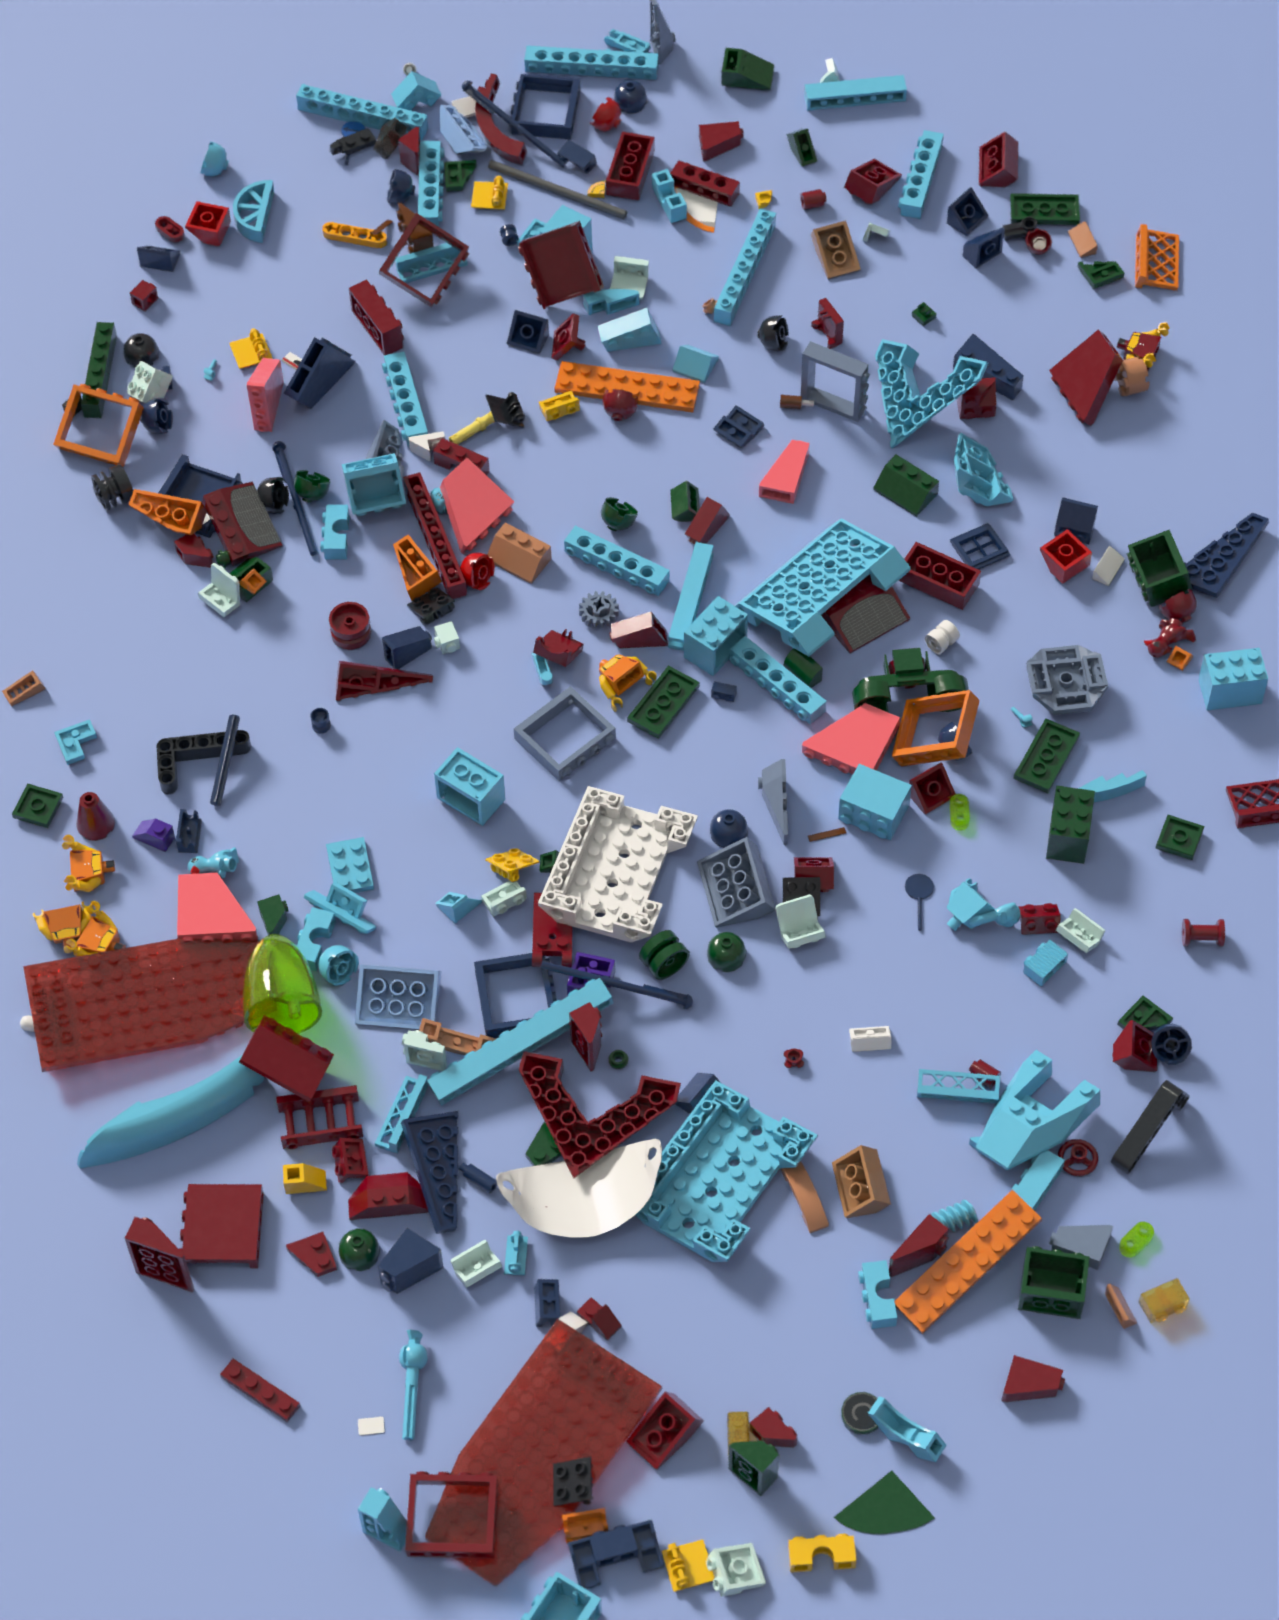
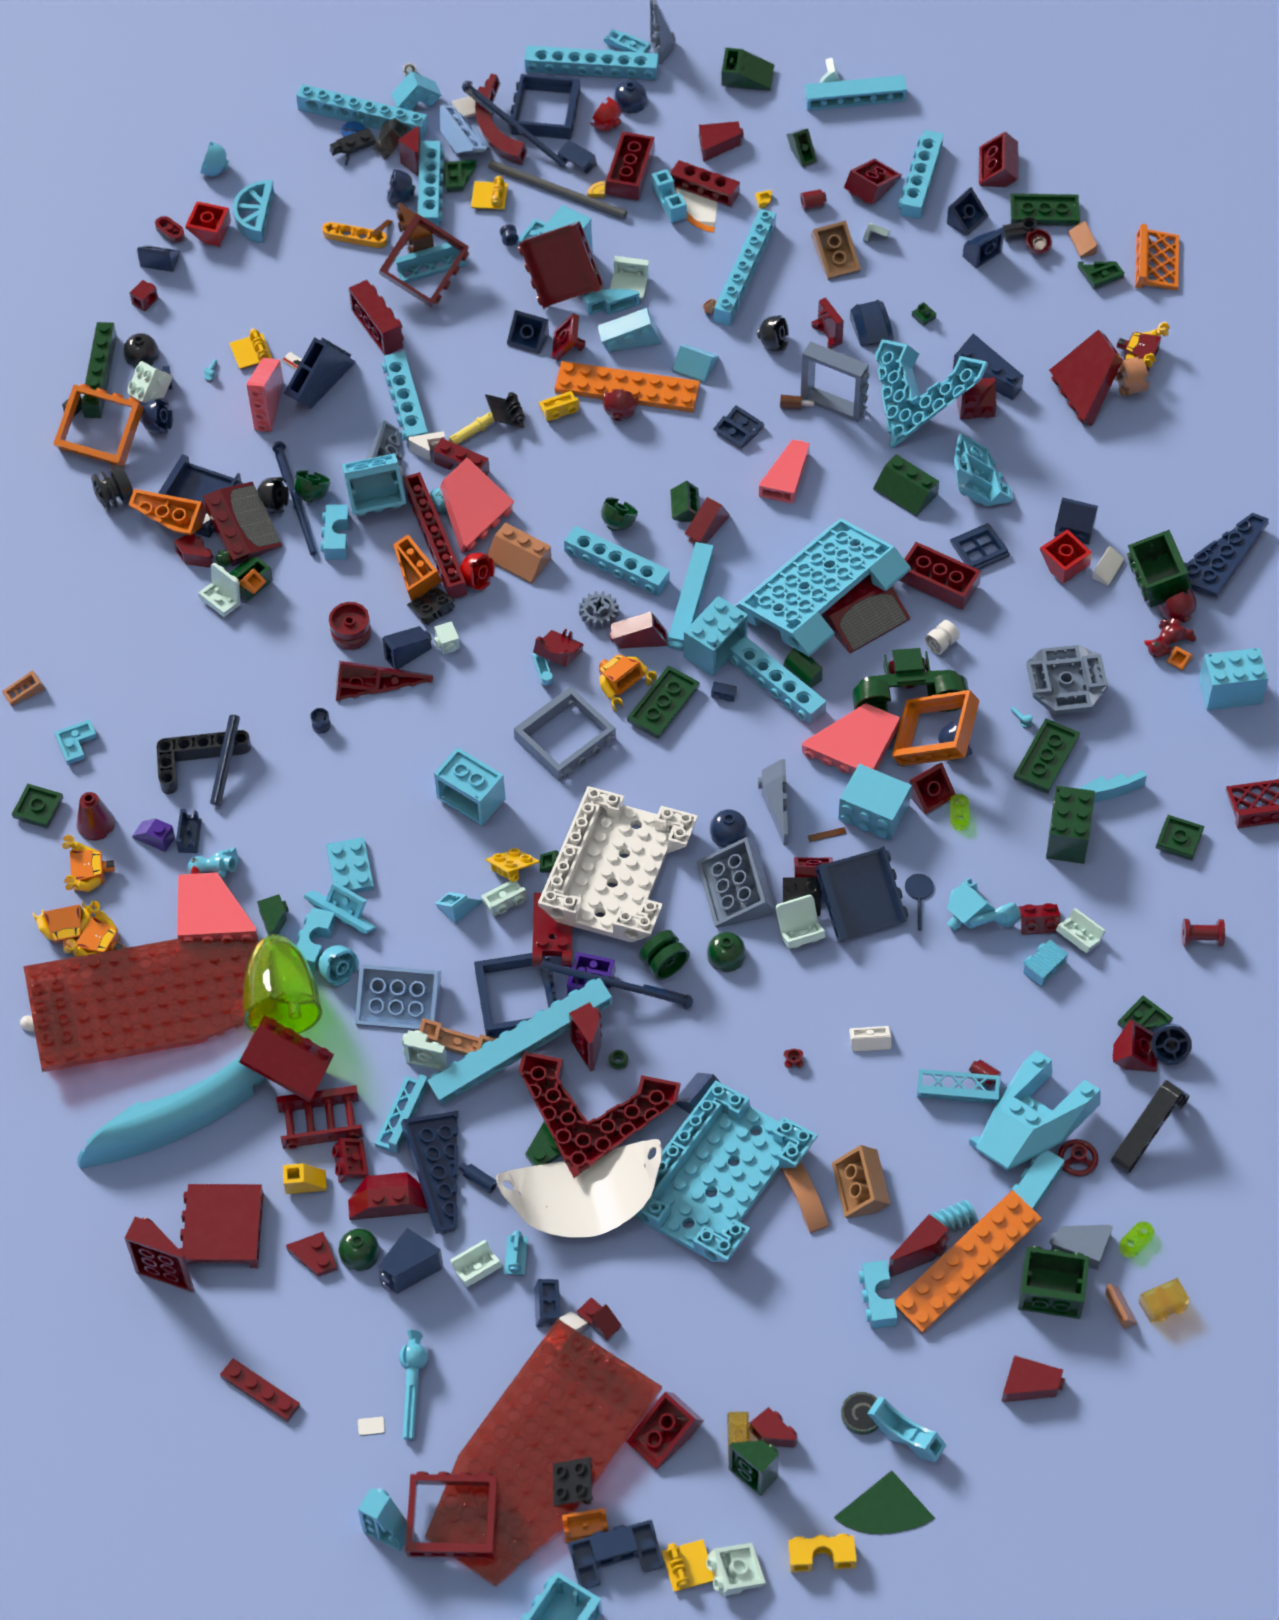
(861, 894): none -> dark blue panel
(871, 322): none -> dark blue slope

